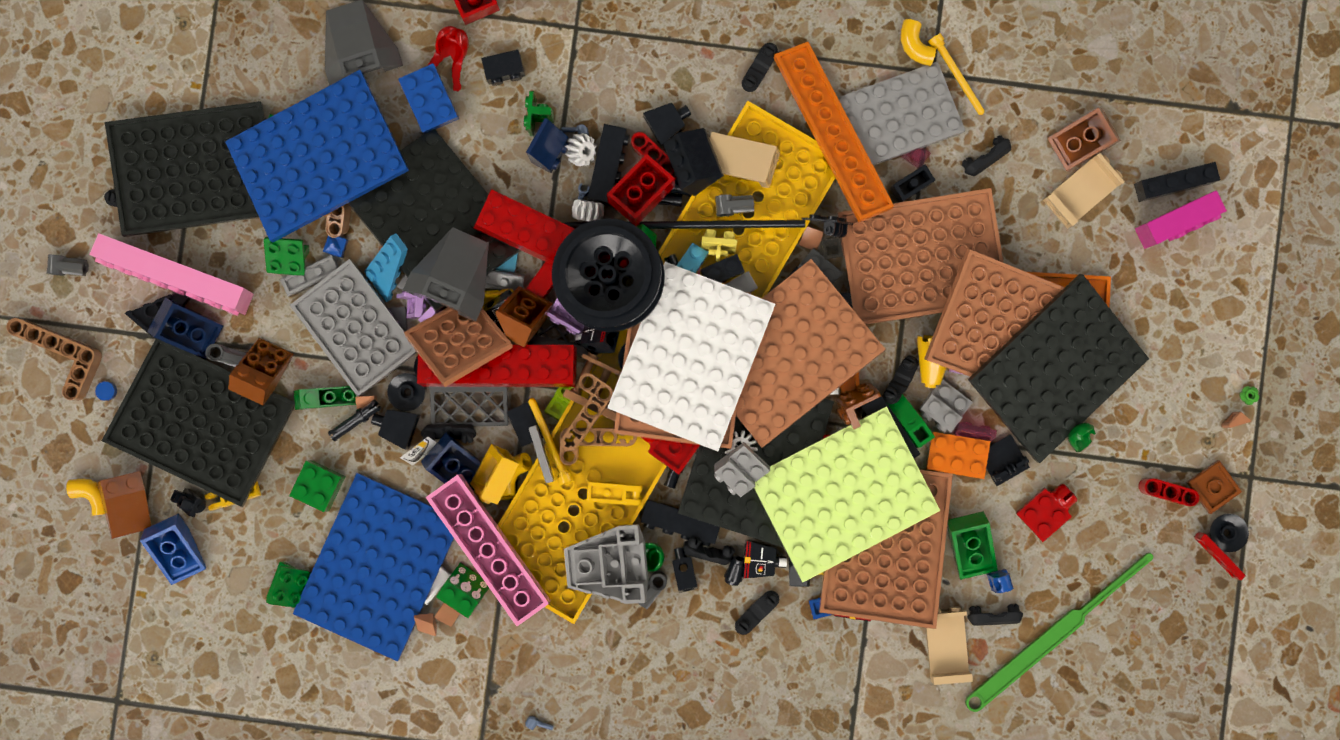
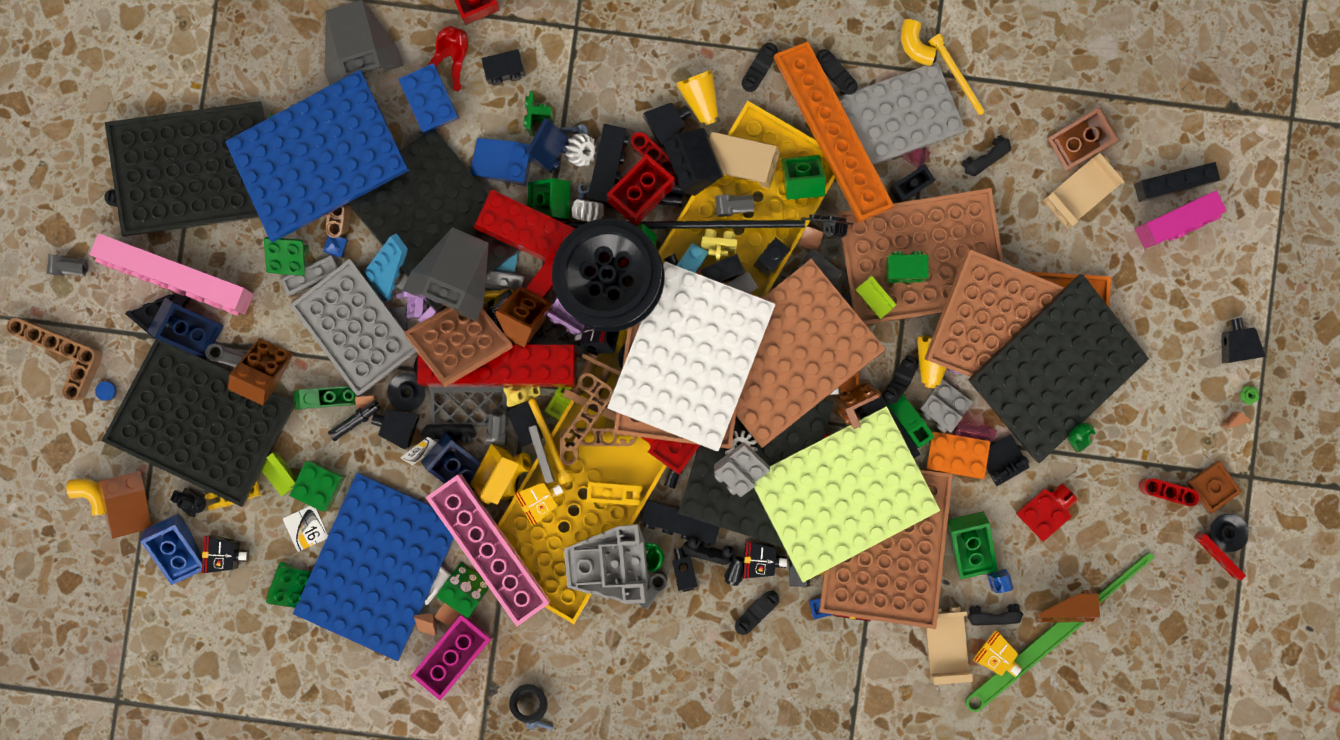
(222, 554): none -> black torso
(279, 474): none -> lime panel
(305, 528): none -> sticker
(451, 656): none -> dark pink brick
(496, 430): none -> dark grey piece
(501, 161): none -> blue slope
(514, 700): none -> black tyre
(518, 395): none -> light yellow hips
(539, 500): none -> yellow torso
(550, 197): none -> green slope
(700, 96): none -> yellow cone
(771, 257): none -> black torso
(803, 177): none -> green slope
(836, 72): none -> black piece
(875, 297): none -> lime panel
(906, 268): none -> green brick
(998, 655): none -> yellow torso
(1078, 608): none -> dark orange slope
(1240, 343): none -> black torso

